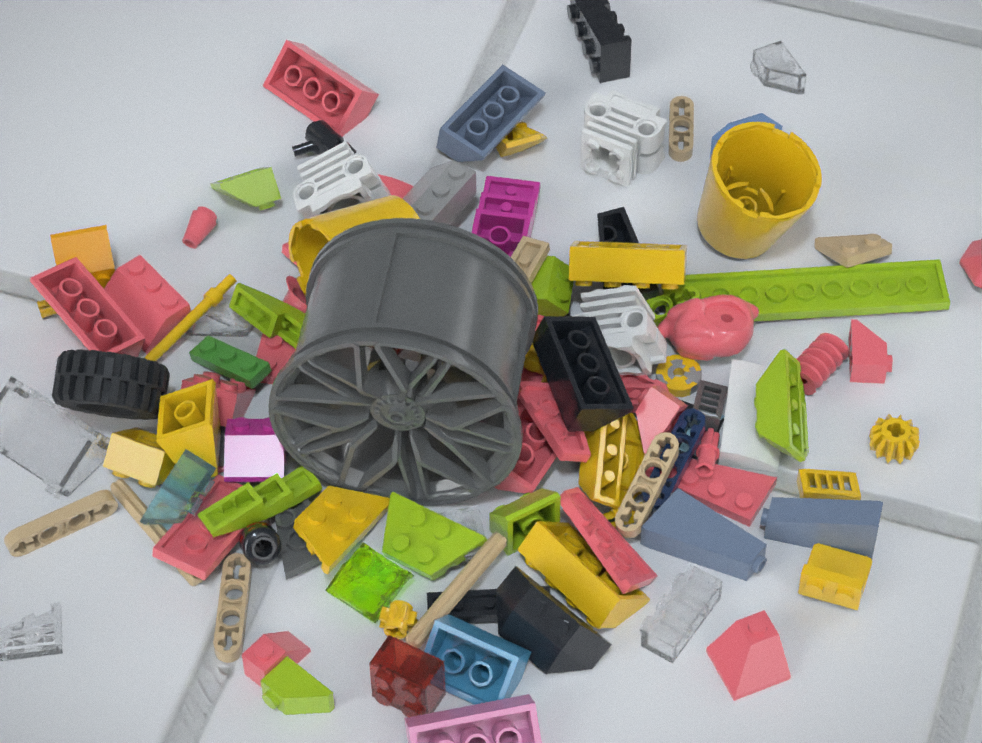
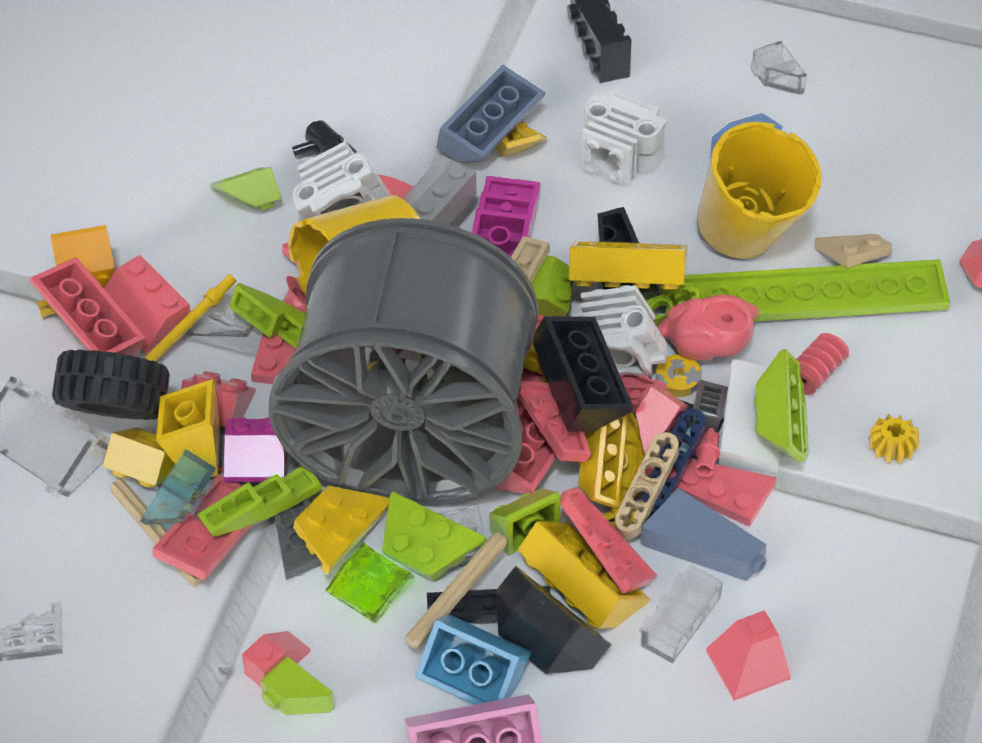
(89, 511): tan beam -> none
(199, 226): coral cone -> none
(230, 361): bright green plate -> none
(232, 607): tan beam -> none
(266, 550): black head -> none
(319, 88): coral slope -> none
(397, 619): yellow gear -> none
(407, 678): clear red brick -> none
(681, 120): tan beam -> none
(810, 477): yellow slope -> none
(831, 522): sand blue slope -> none
(835, 576): yellow bracket -> none
(867, 355): coral slope -> none

